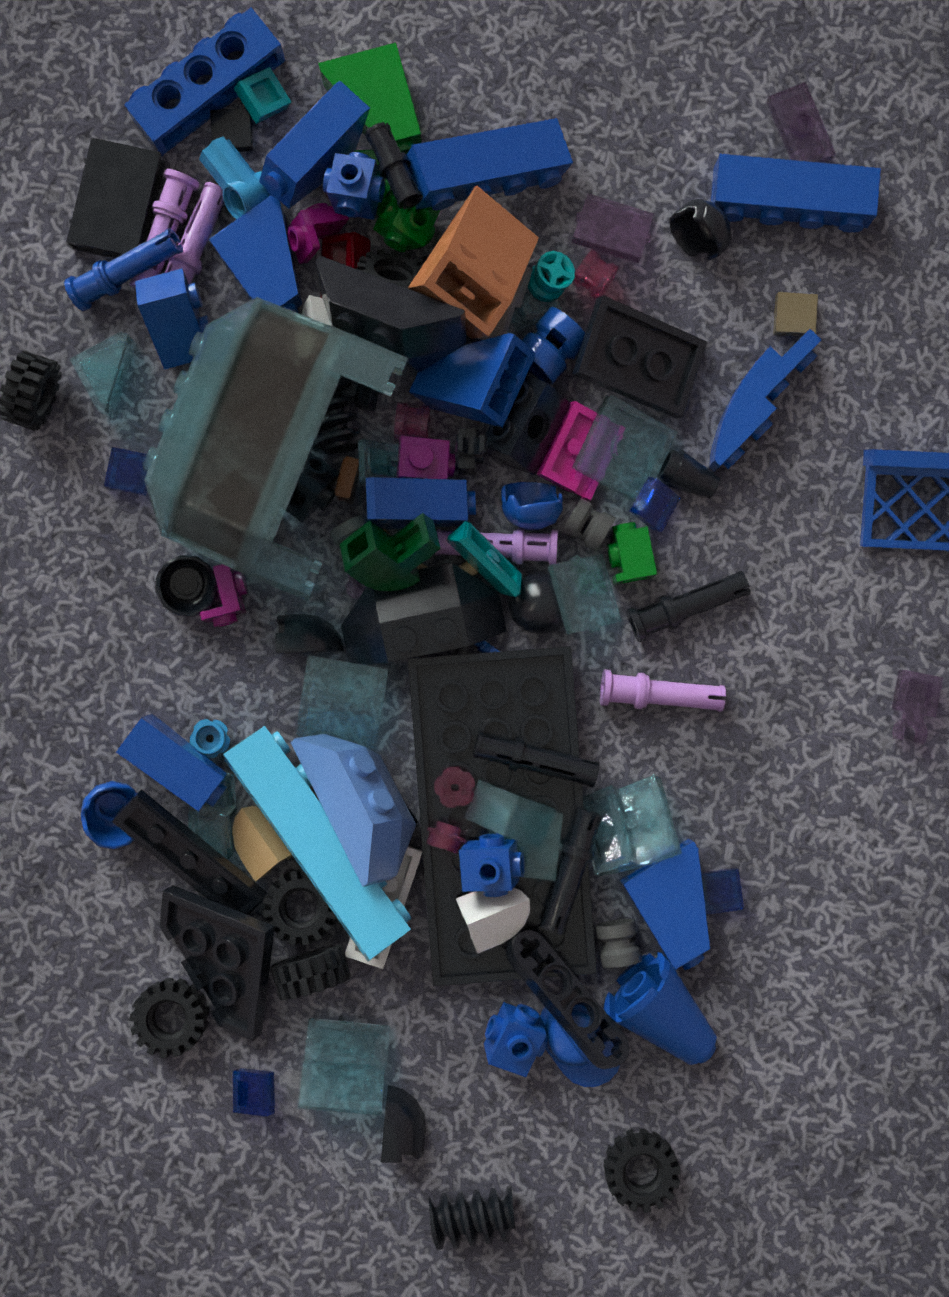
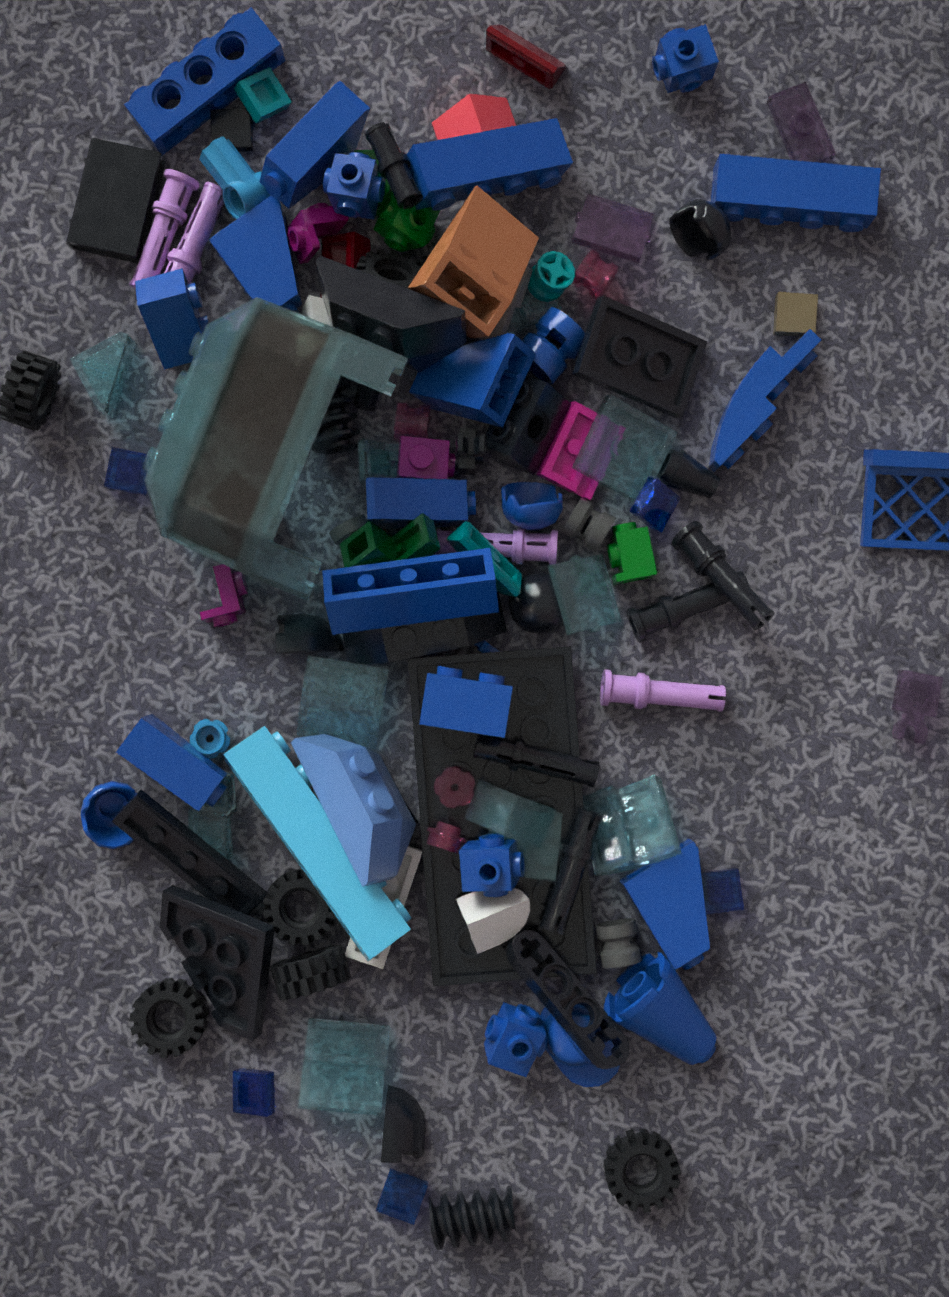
(109, 276): blue pin -> none
(186, 585): black hair -> none
(257, 842): tan brick -> none
(313, 488): black brick -> none
(348, 480): reddish brown tile -> none
(382, 85): green slope -> none
(402, 1196): none -> clear blue tile
(410, 591): none -> blue brick
(465, 703): none -> blue brick
(474, 115): none -> coral slope
(523, 55): none -> dark red slope
(685, 59): none -> blue brick
(711, 562): none -> black pin

